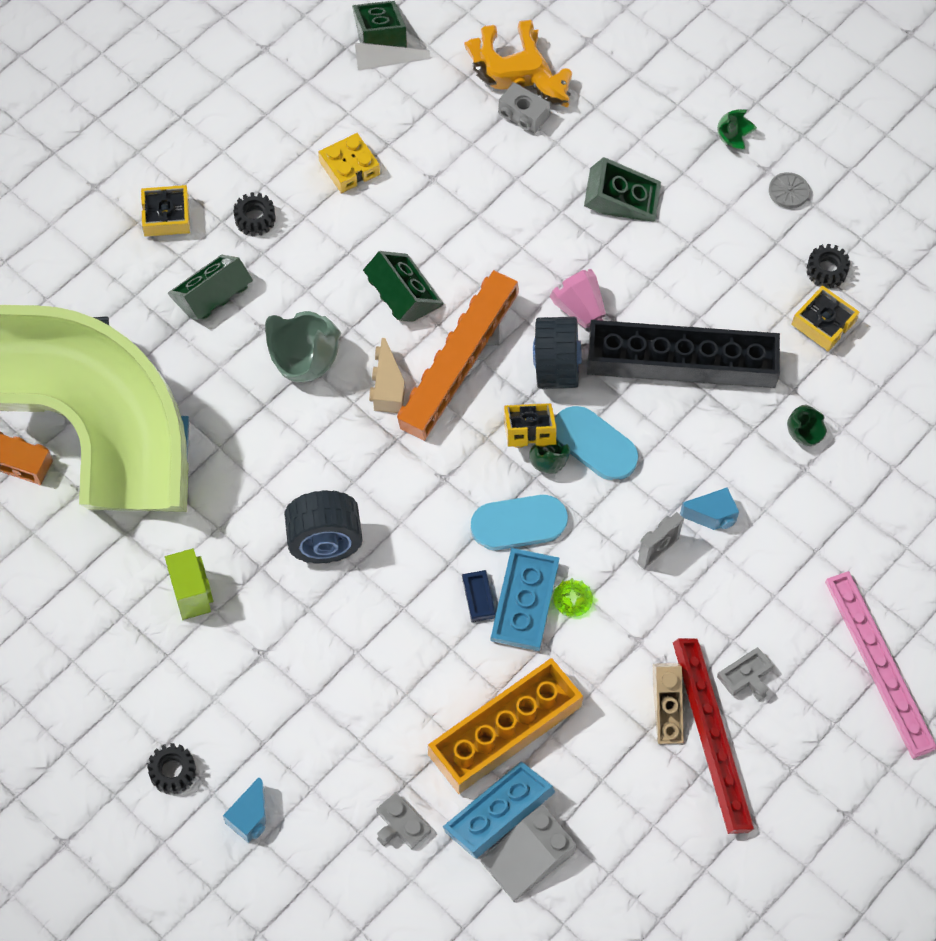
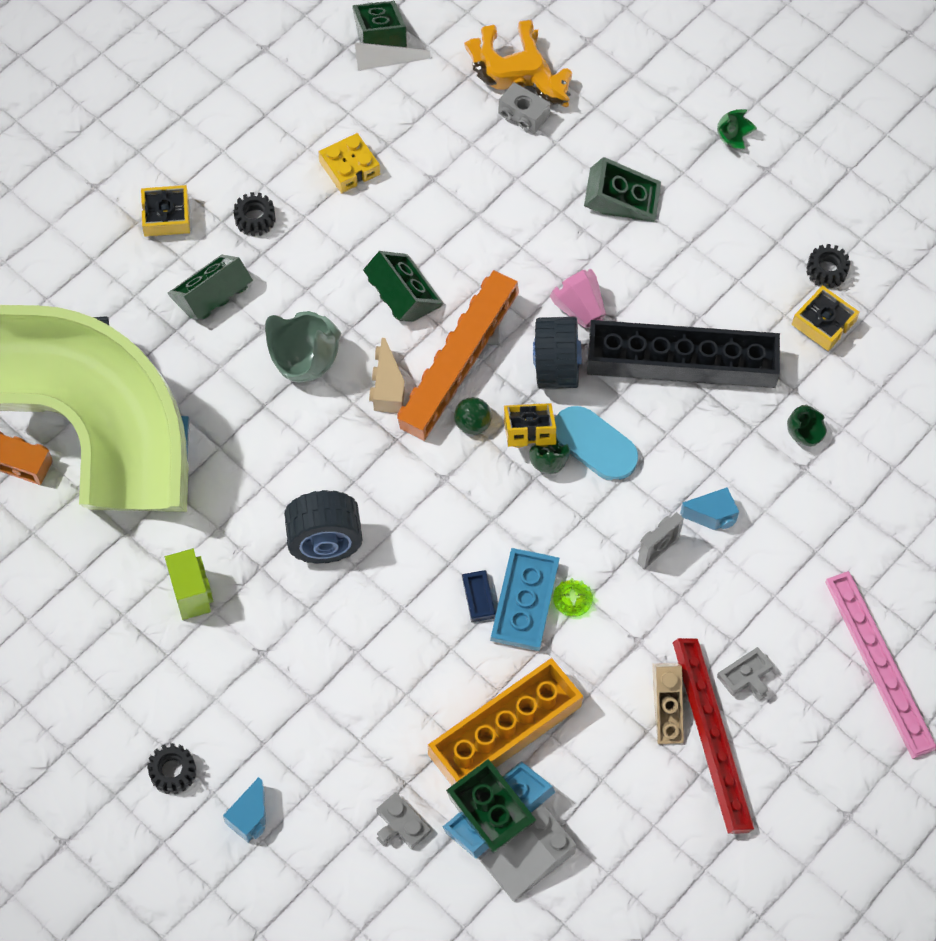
(473, 416): none -> dark green hair
(490, 806): none -> dark green slope
(519, 522): medium azure tile -> none
(788, 190): light grey wheel -> none

